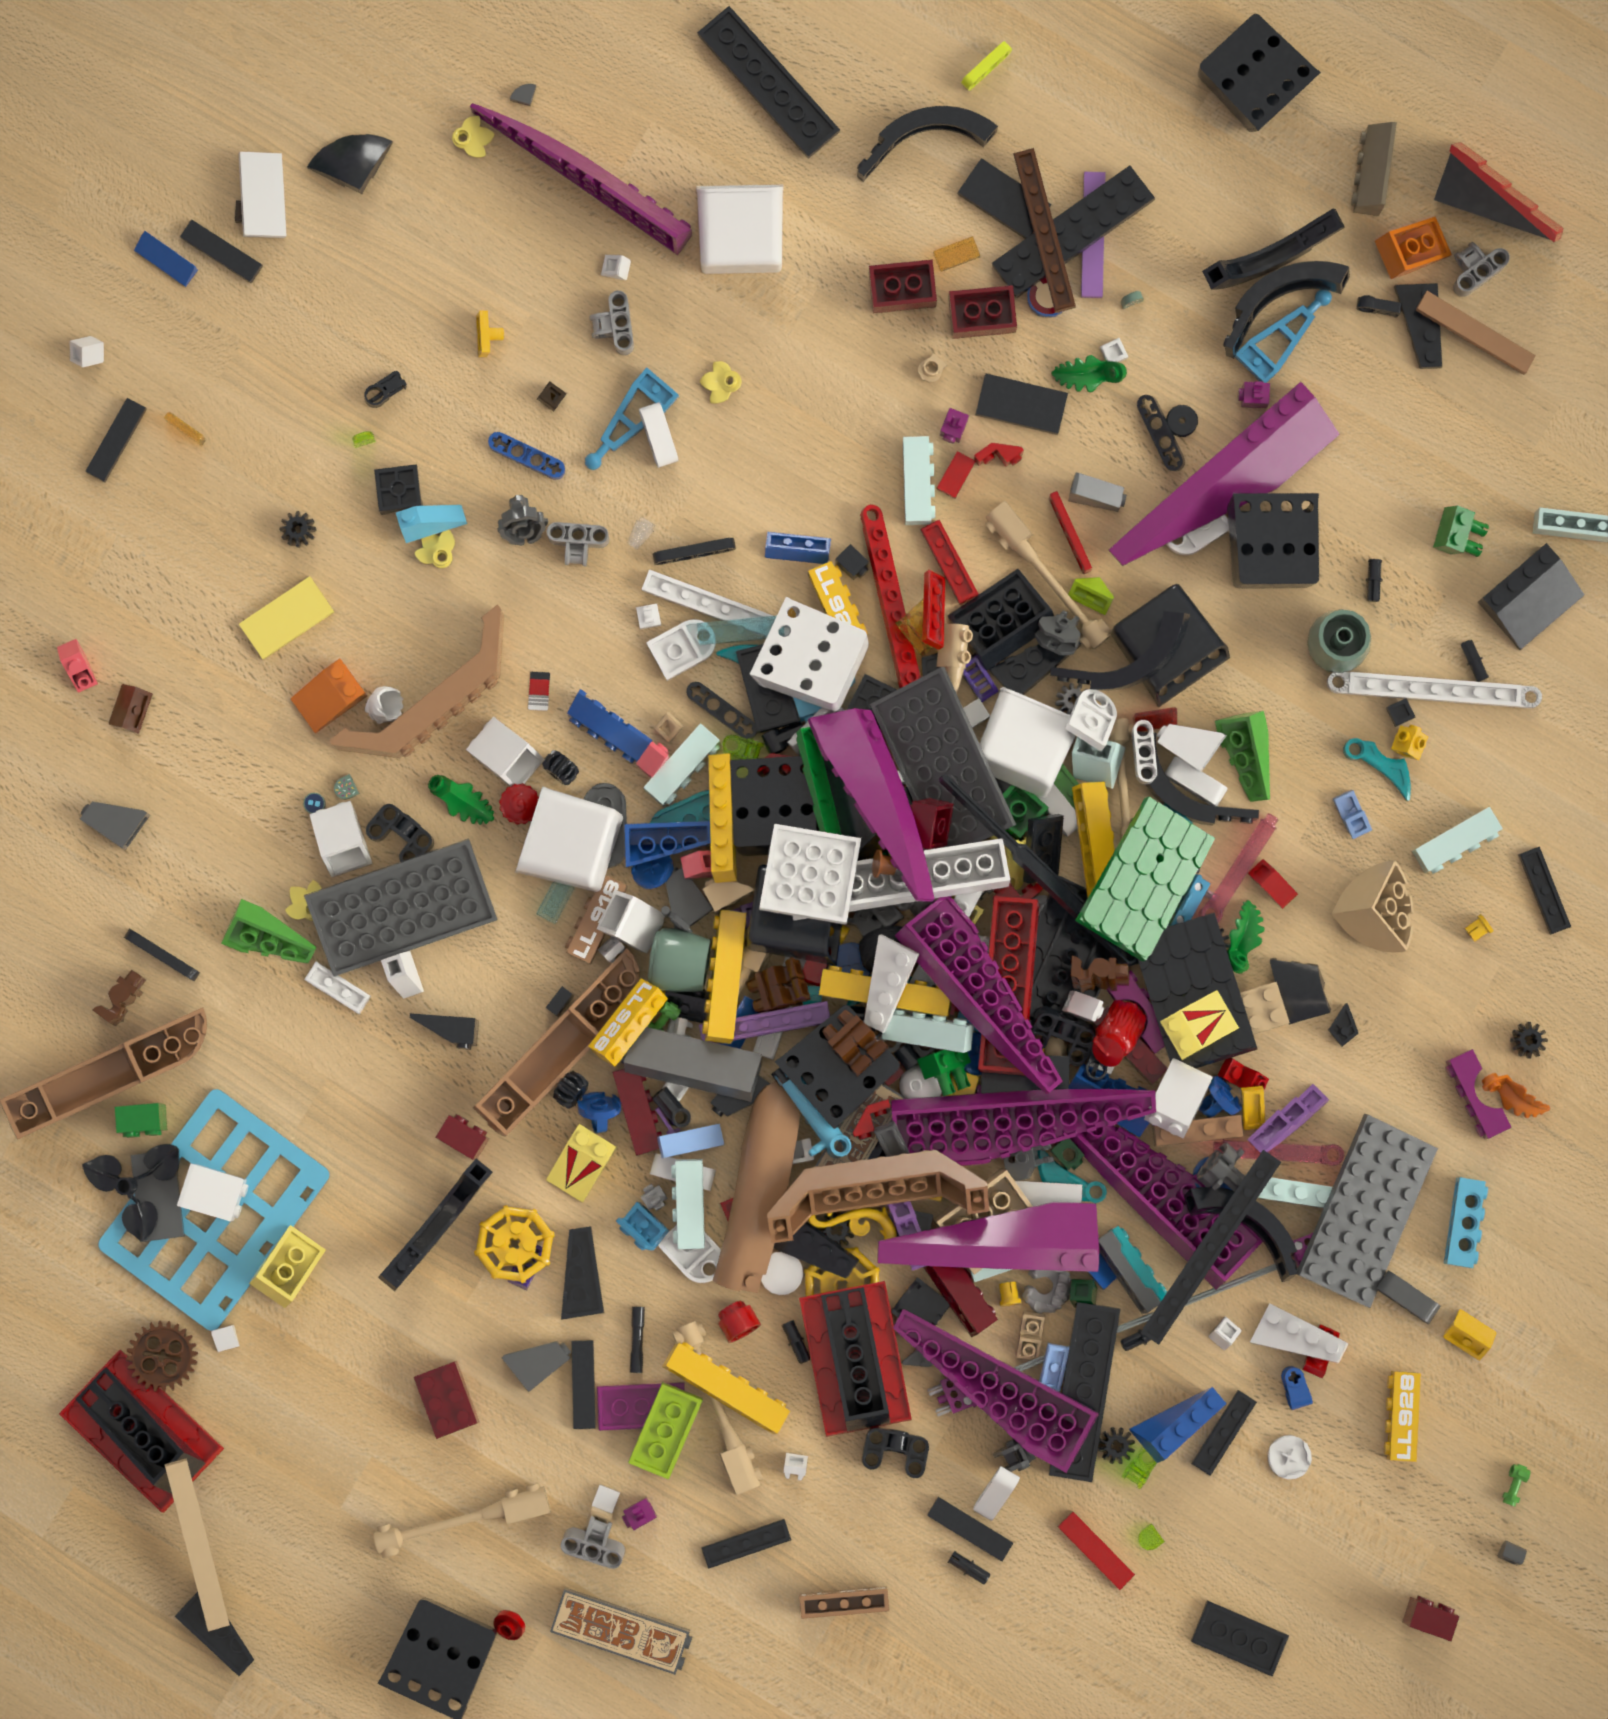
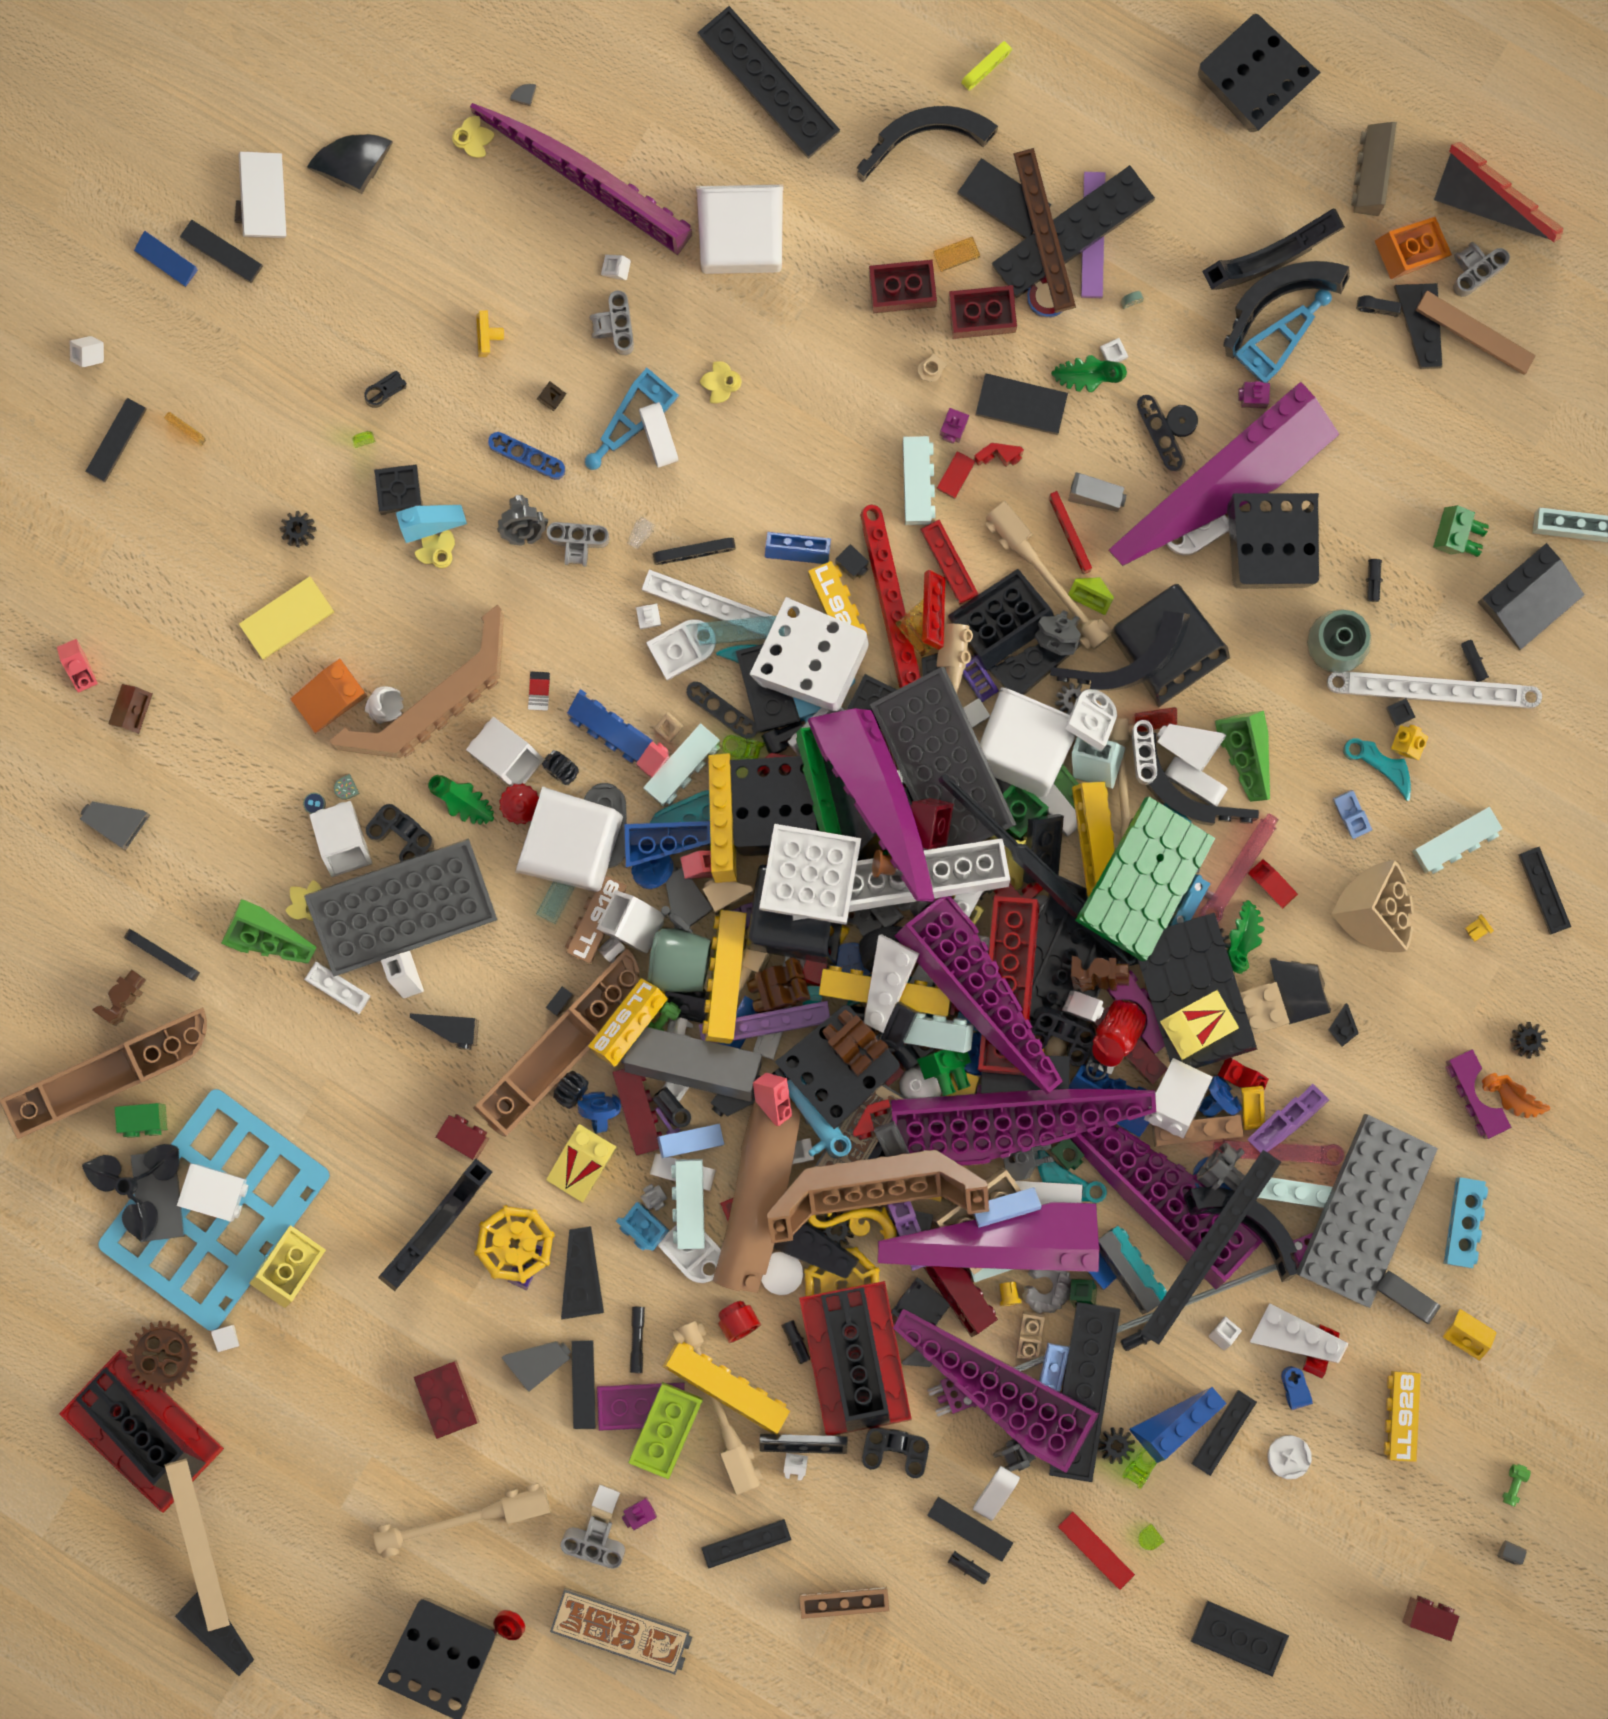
(773, 1097): none -> coral slope
(803, 1444): none -> black tile
(899, 1026): none -> black tile
(1009, 1207): none -> light blue tile

